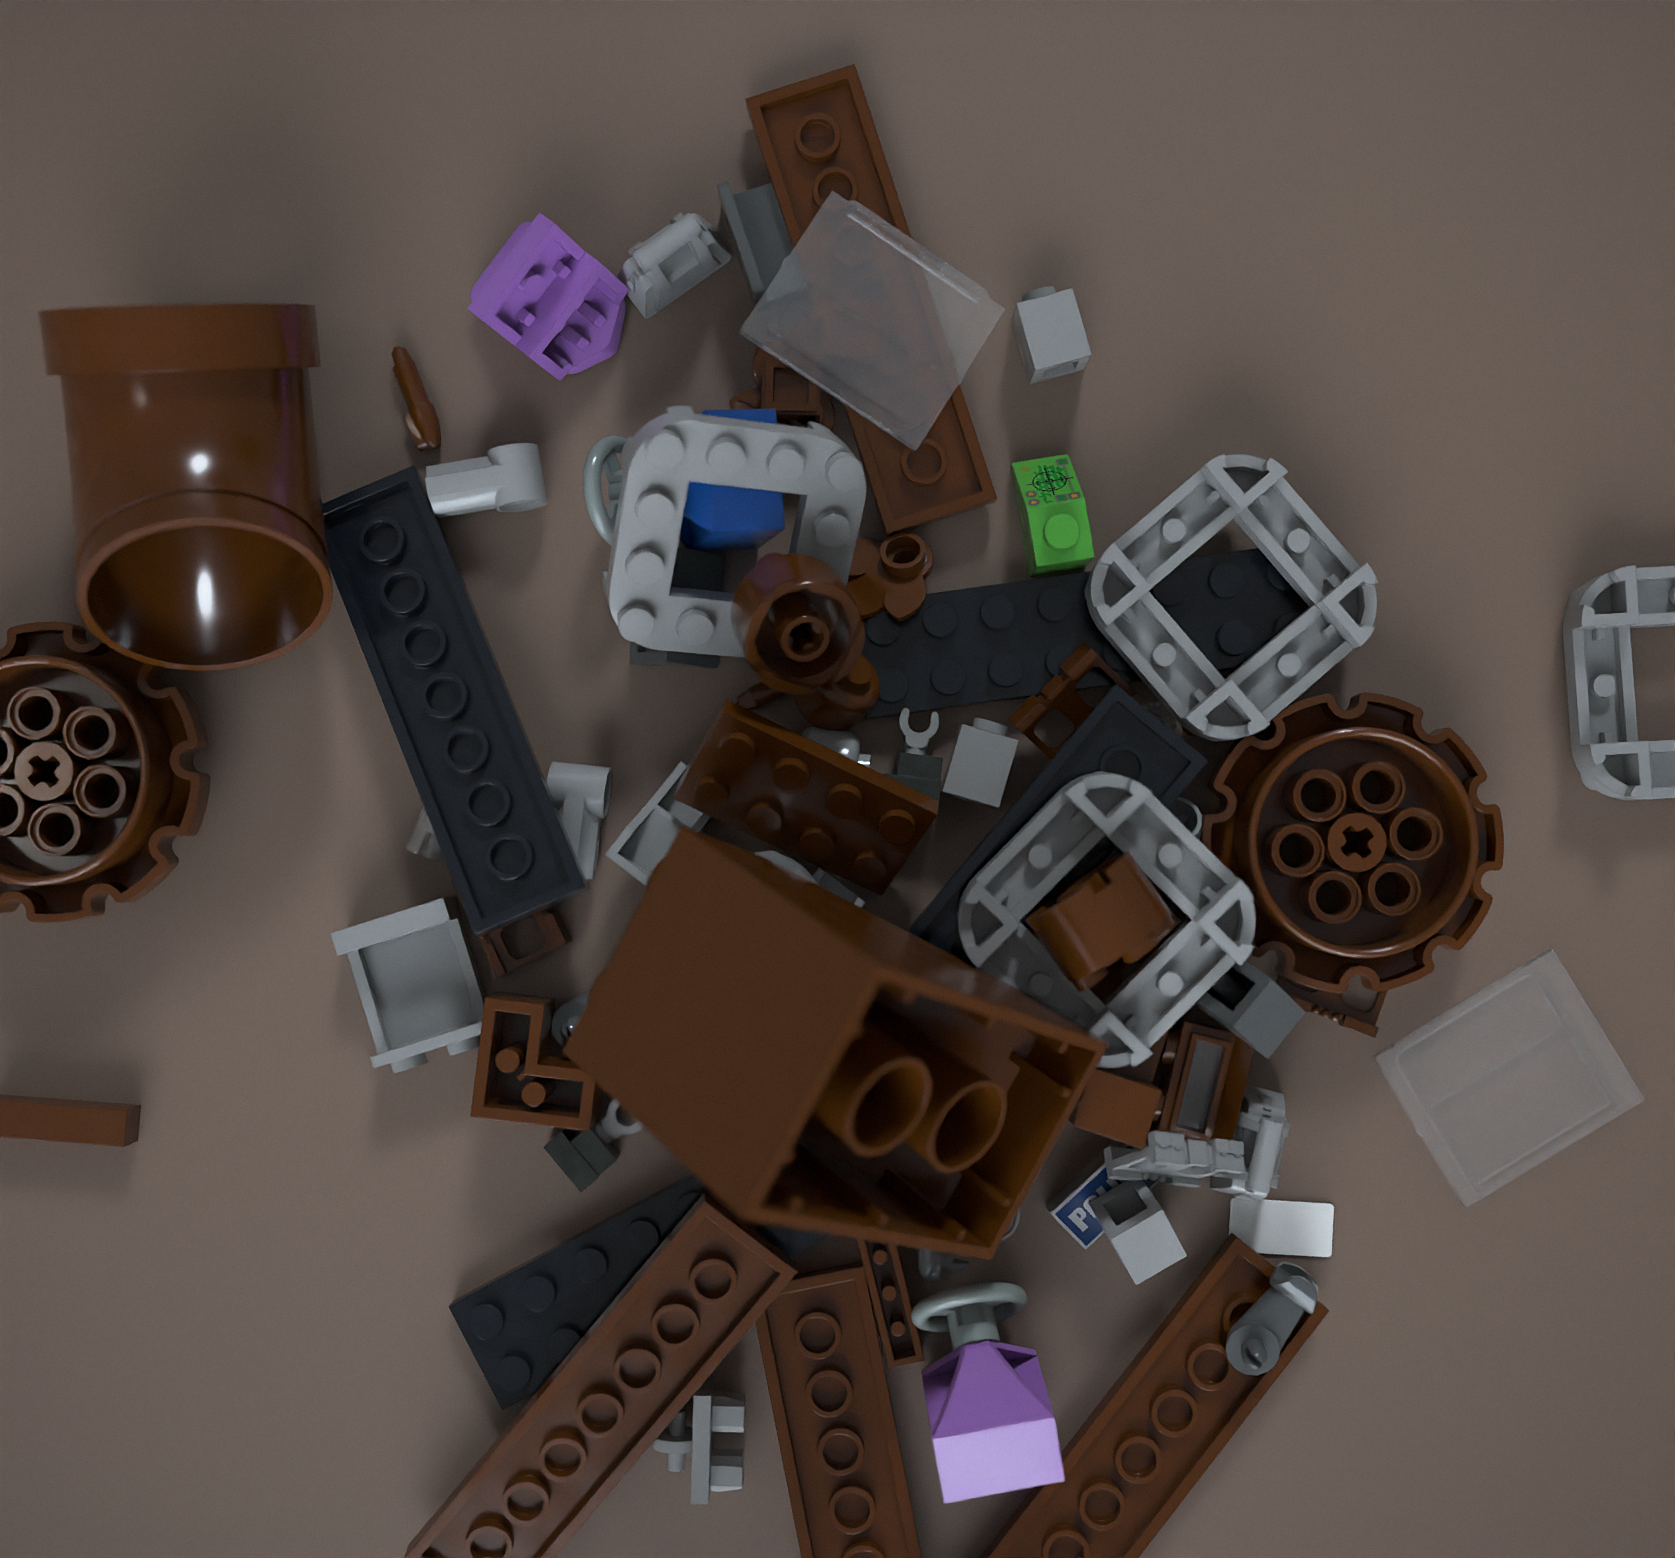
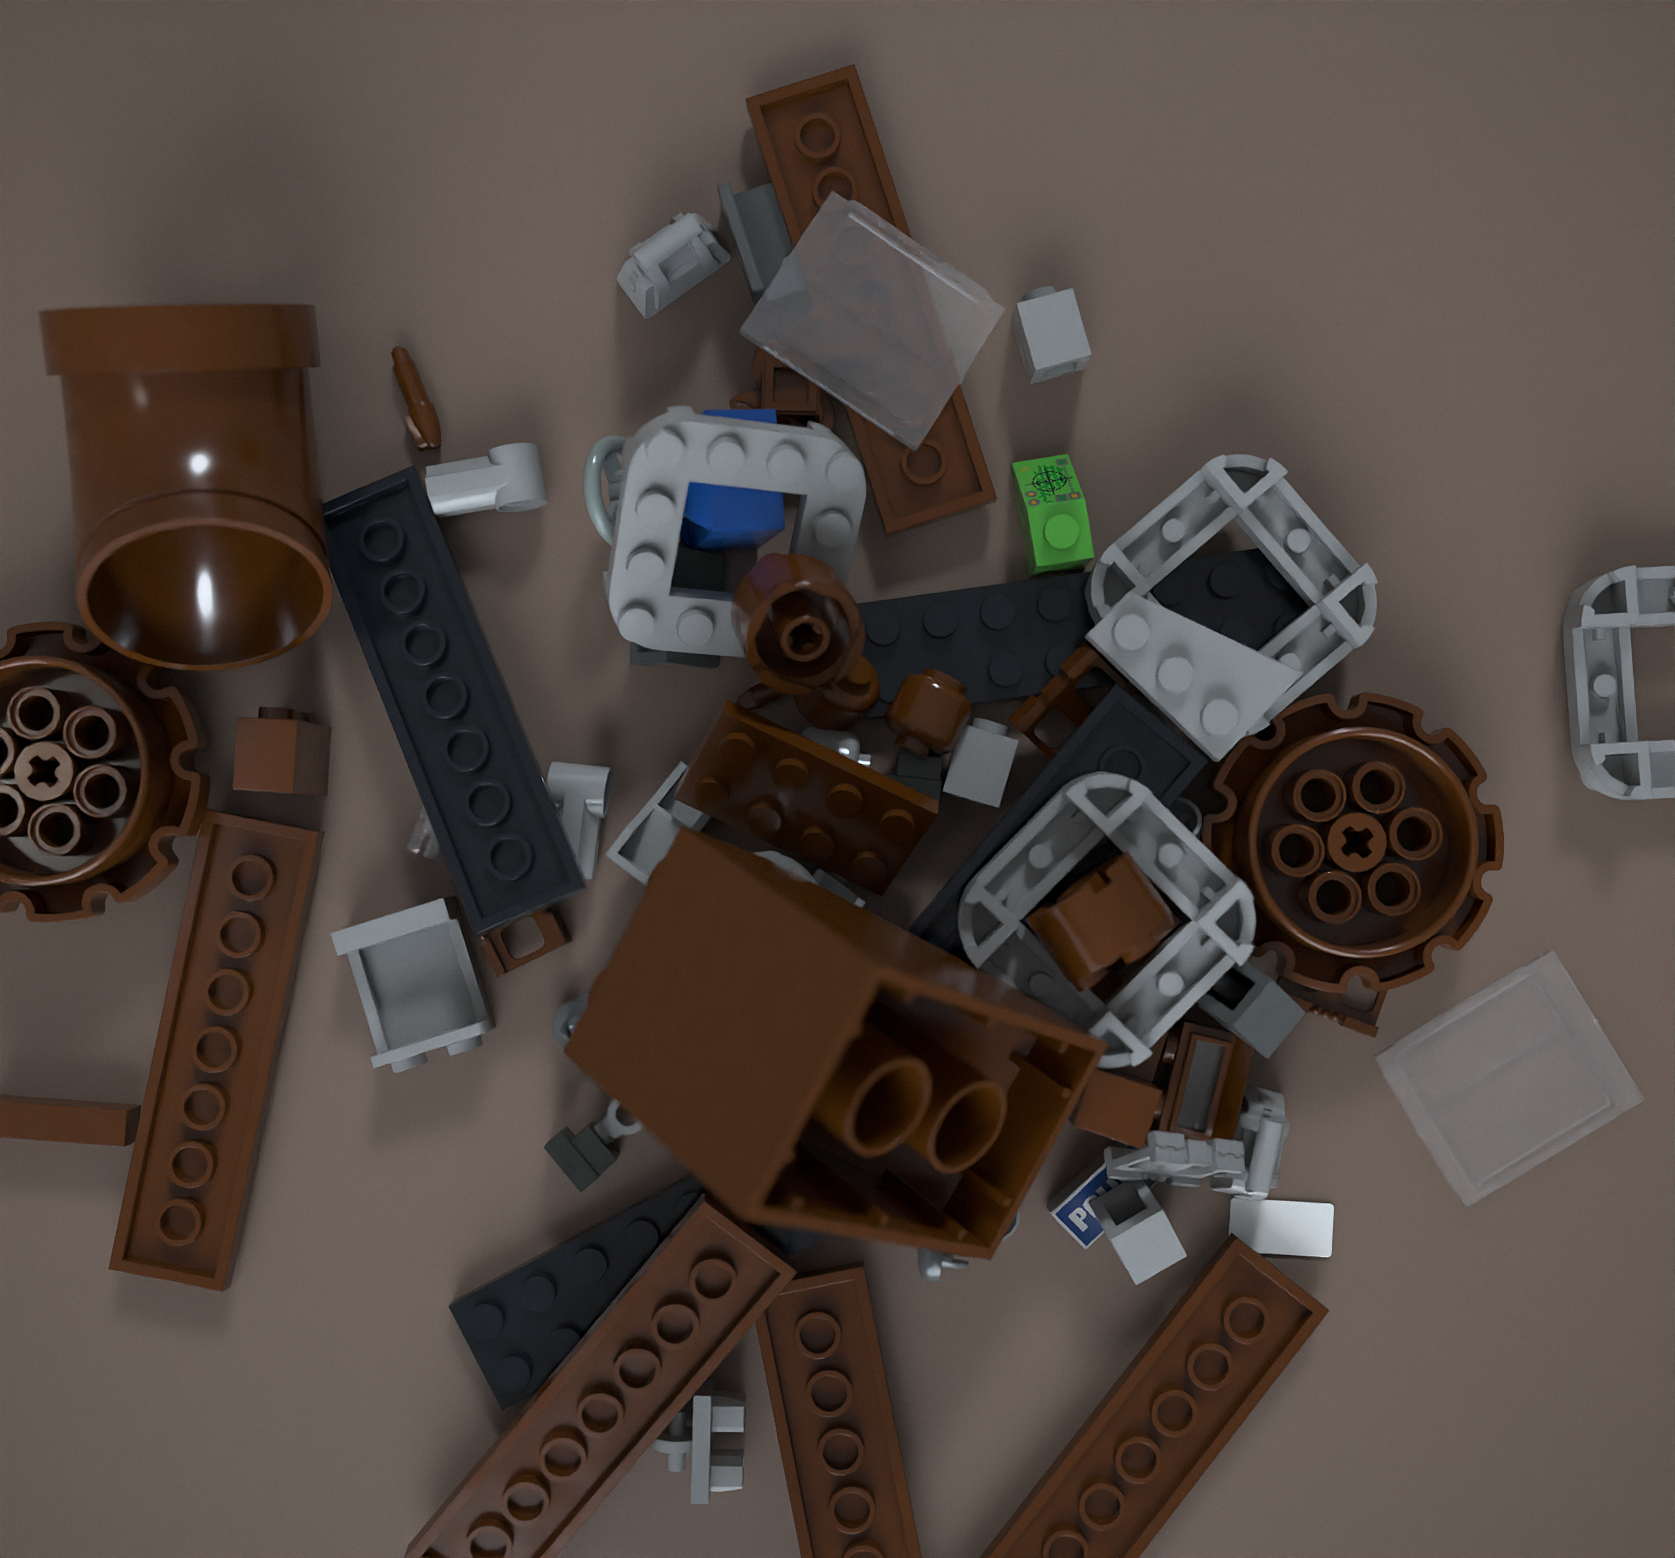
(216, 1050): none -> reddish brown plate
(281, 753): none -> reddish brown brick
(518, 1076): reddish brown brick -> none
(551, 299): medium lavender piece -> none
(881, 580): reddish brown plate -> none
(891, 1302): reddish brown piece -> none
(928, 713): none -> reddish brown head
(986, 1397): medium lavender piece -> none
(1191, 672): none -> light grey wing
(1261, 1332): dark grey piece -> none

